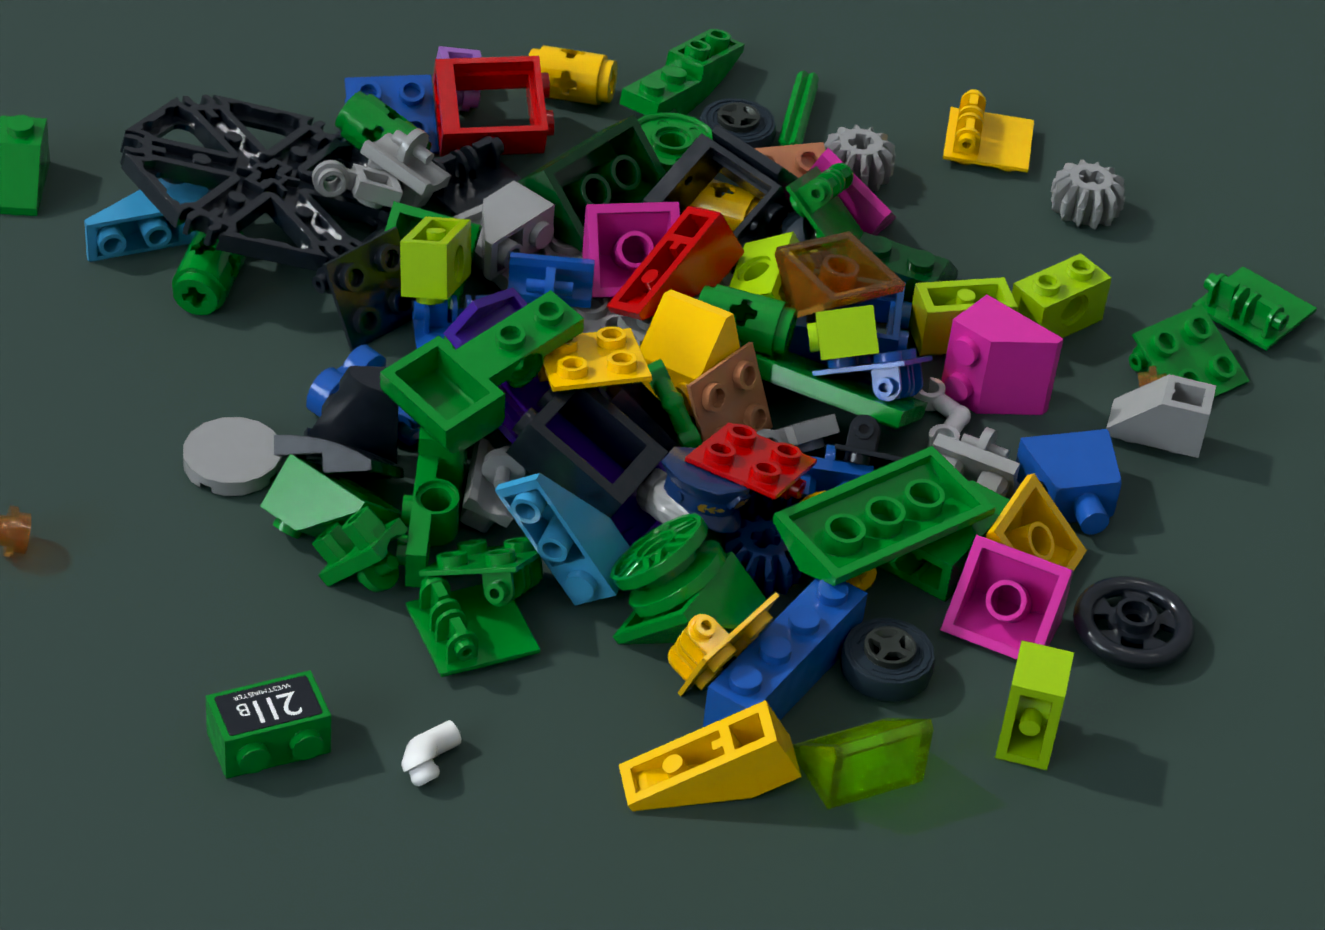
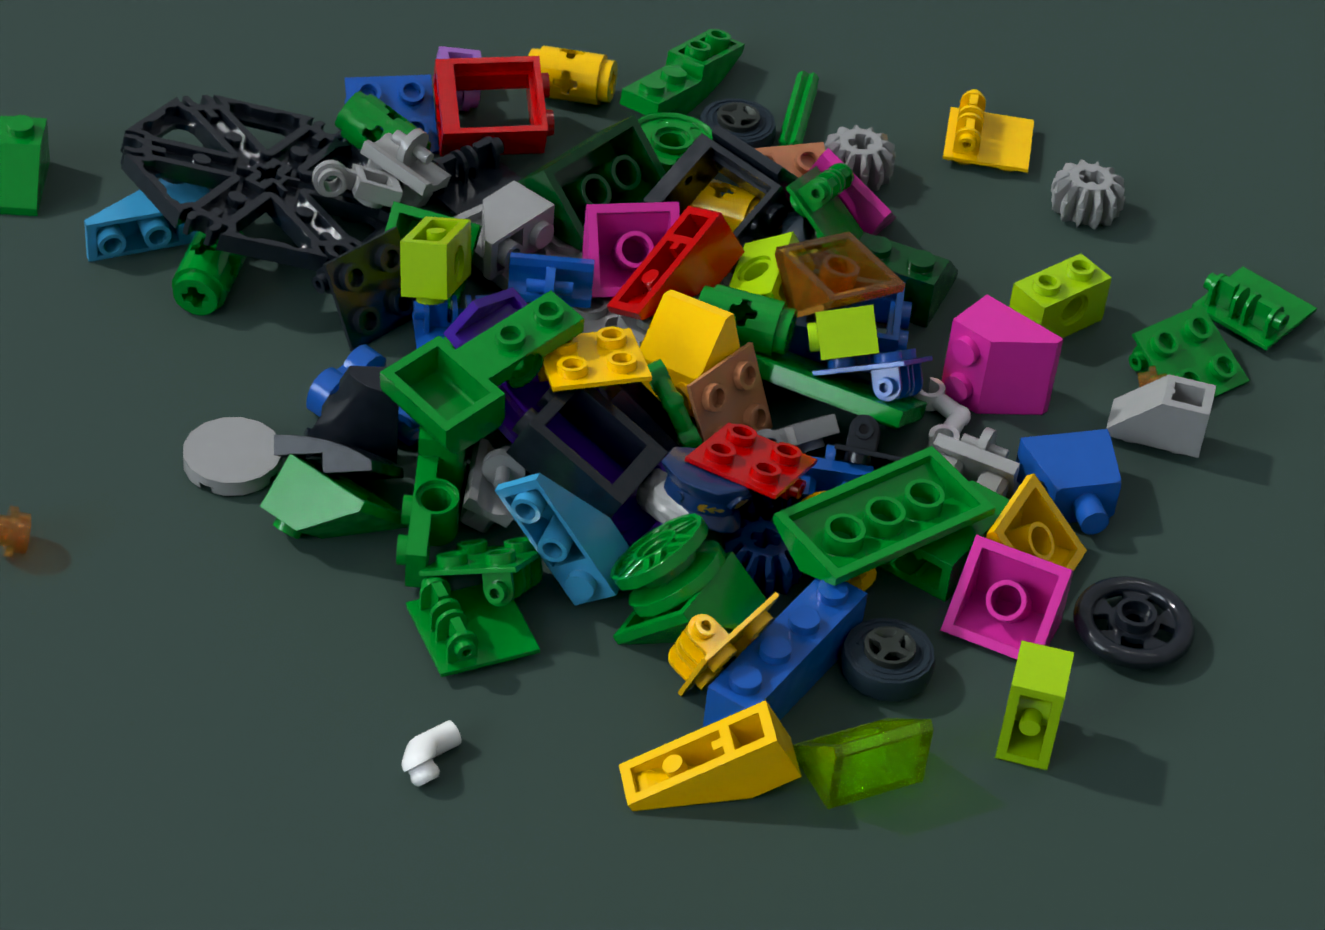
(268, 724): green brick -> none
(360, 549): green hips -> none
(940, 302): lime brick -> none

